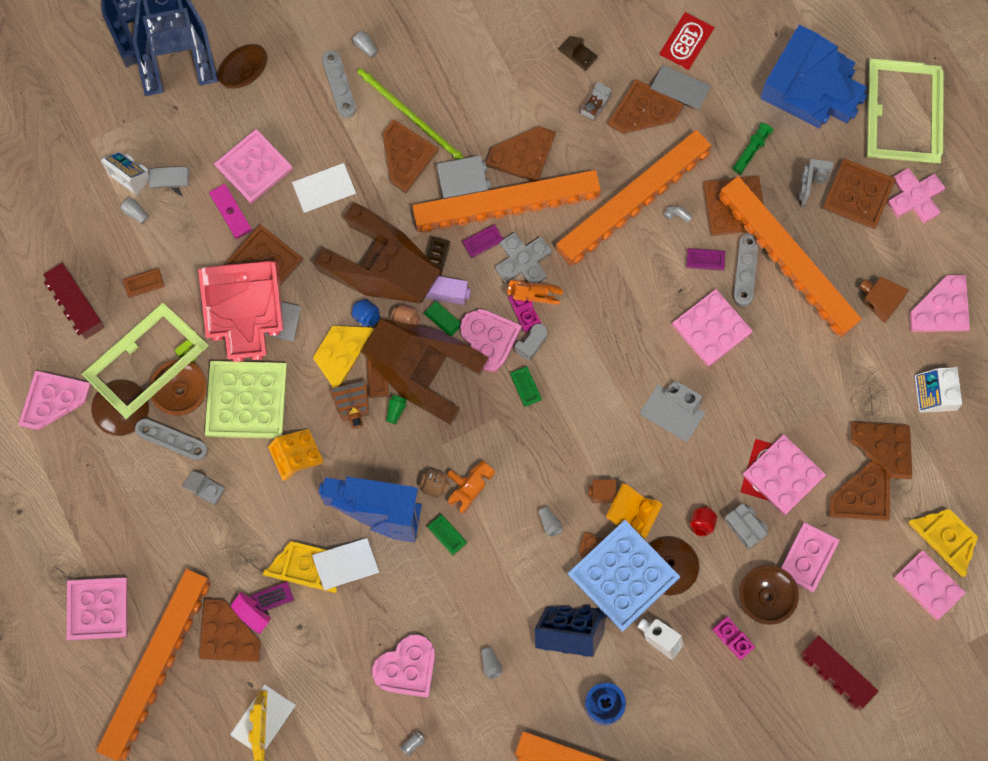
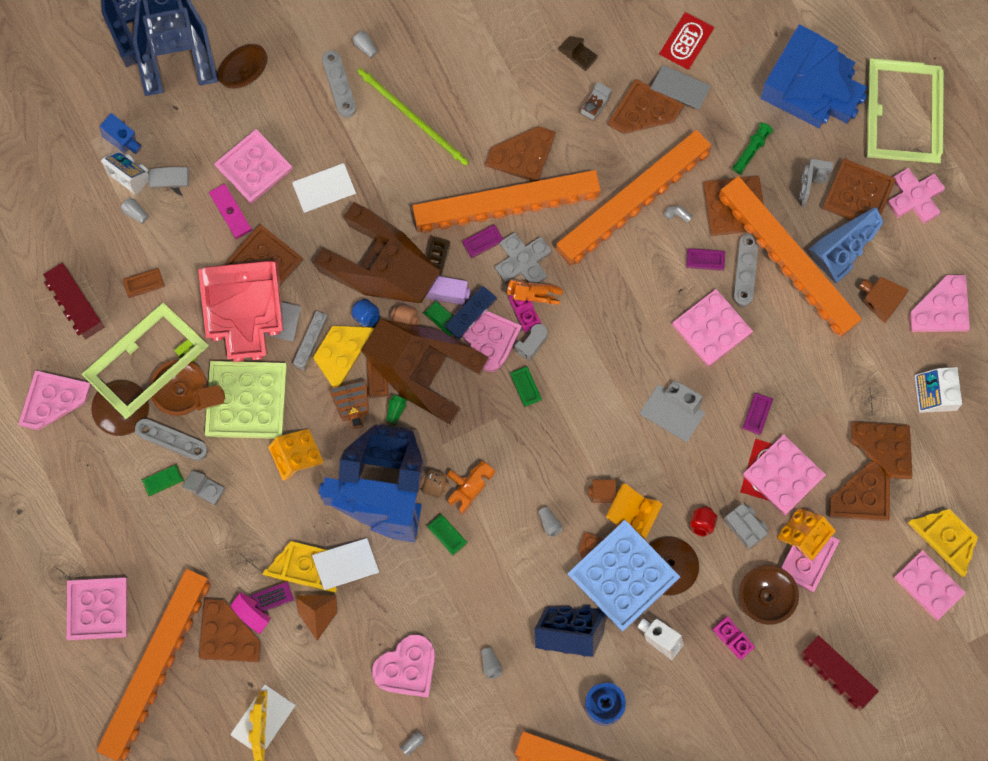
(119, 134): none -> blue torso
(162, 480): none -> green tile
(209, 397): none -> dark orange brick
(310, 340): none -> light grey piece
(317, 611): none -> dark orange slope
(388, 448): none -> dark blue wedge
(406, 155): dark orange plate -> none
(463, 177): light grey brick -> none
(471, 312): none -> dark blue plate
(757, 414): none -> magenta tile
(807, 532): none -> light orange bracket
(842, 246): none -> medium blue wedge

